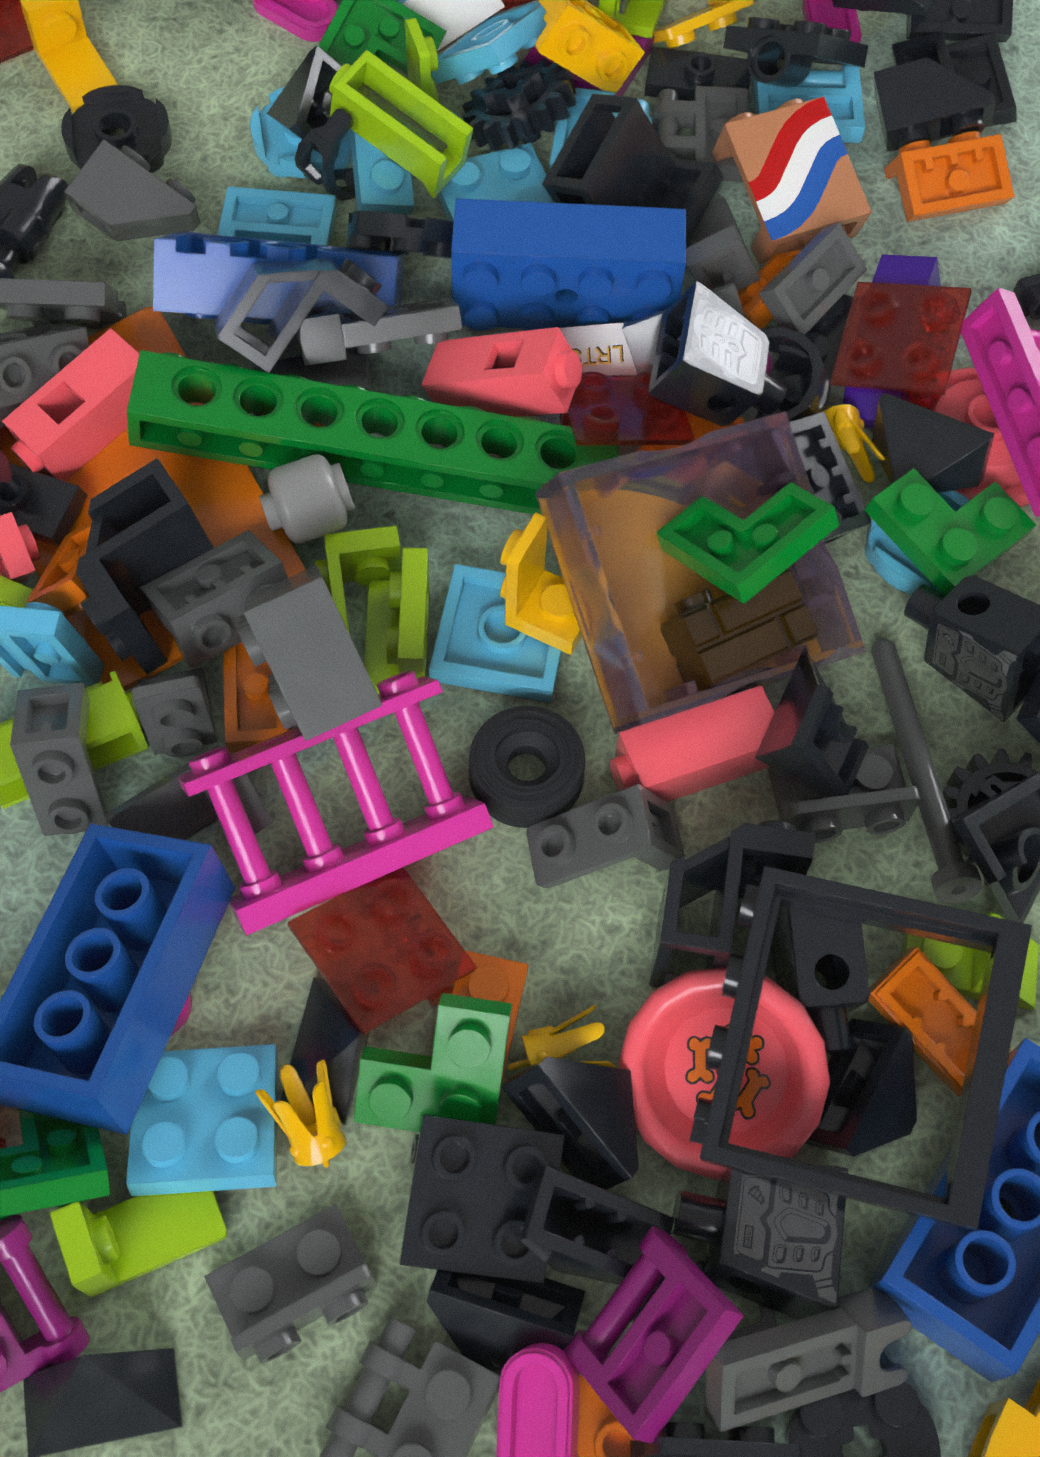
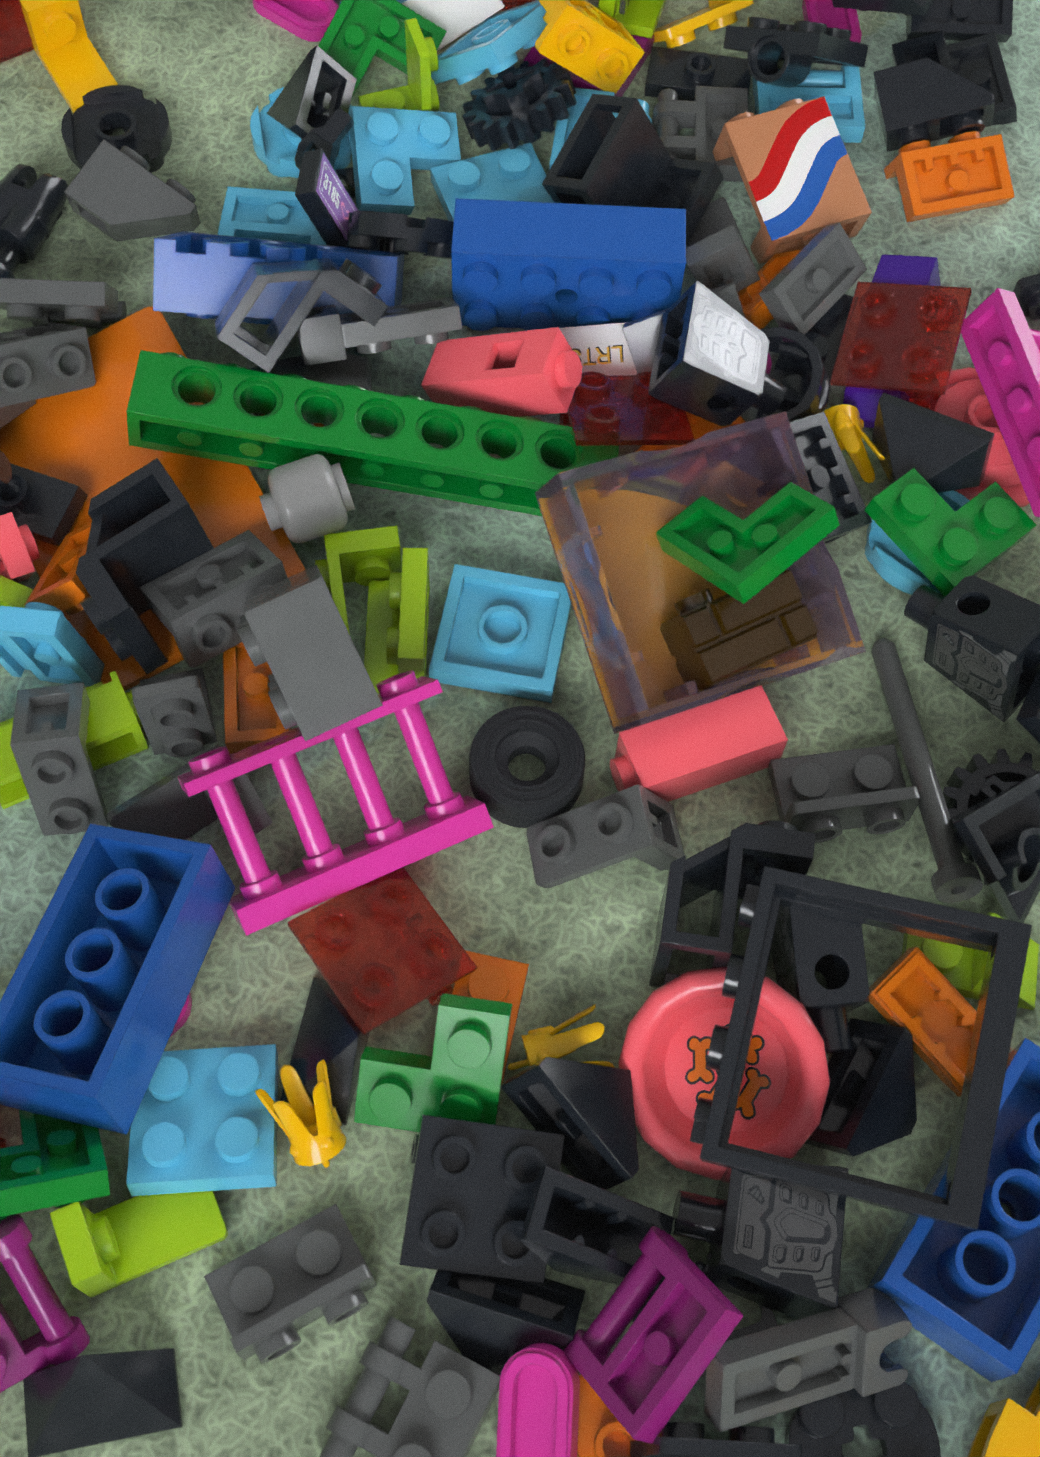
(76, 409): coral brick -> none
(324, 198): none -> tile
(402, 121): lime window -> none
(533, 596): yellow bracket -> none
(811, 736): black slope -> none

